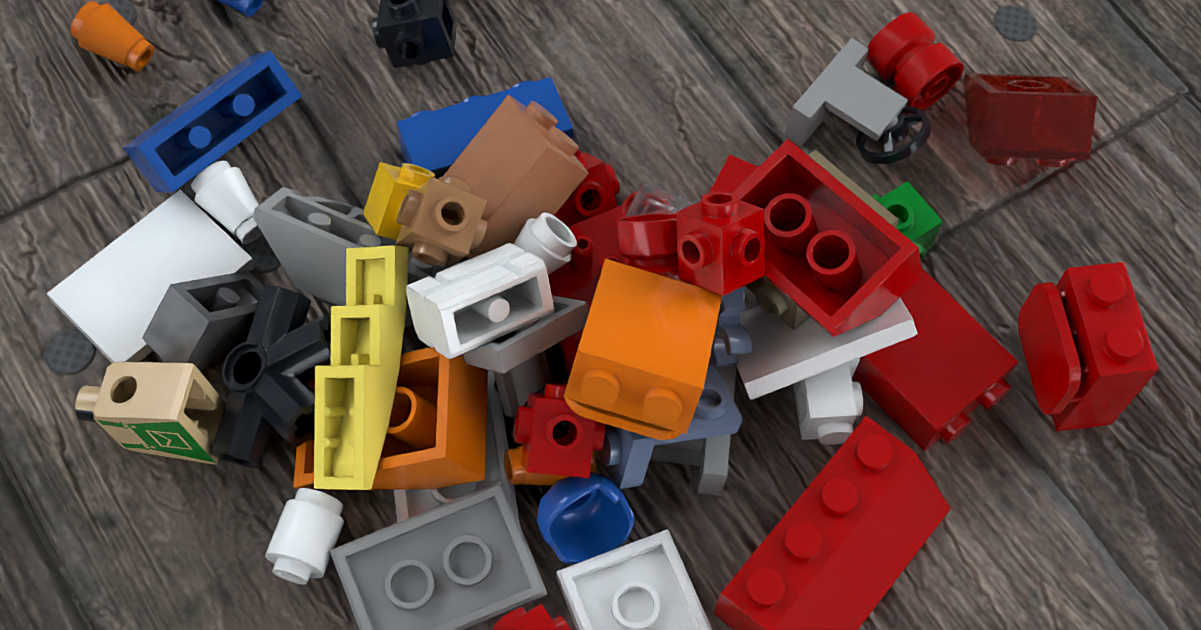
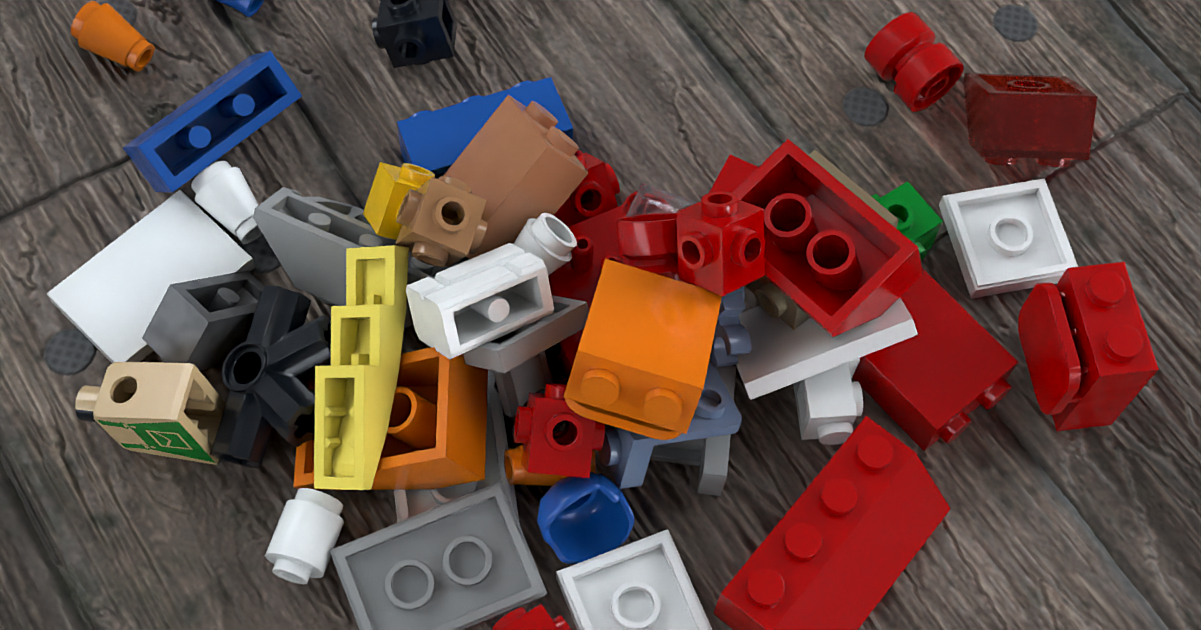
(860, 102): light grey piece -> none
(1007, 237): none -> white tile

